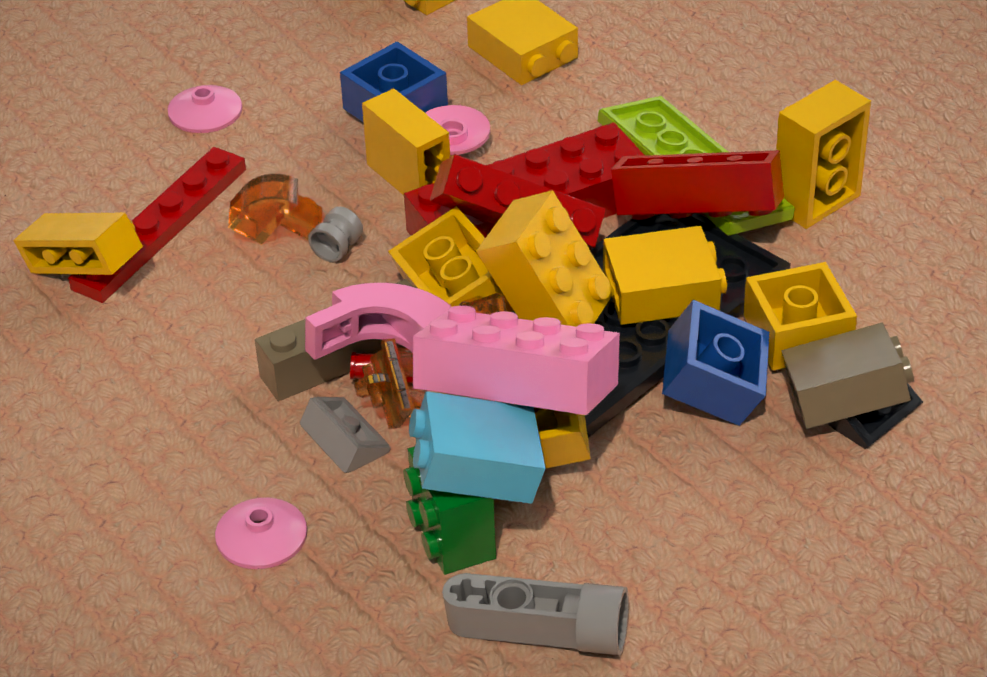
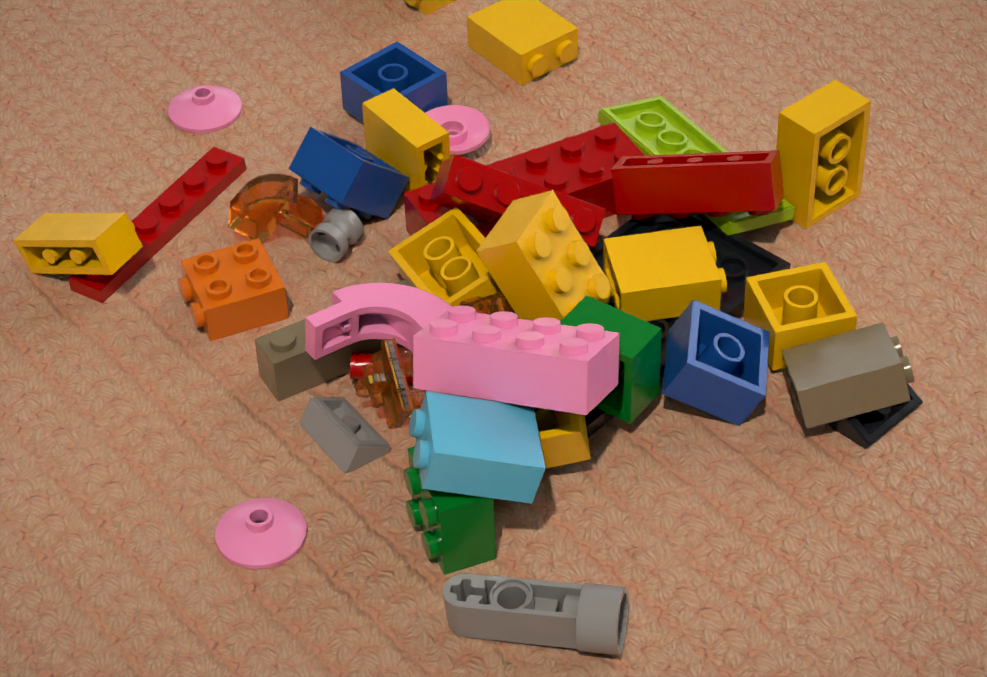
(233, 289): none -> orange brick
(347, 175): none -> blue brick
(637, 356): none -> green brick

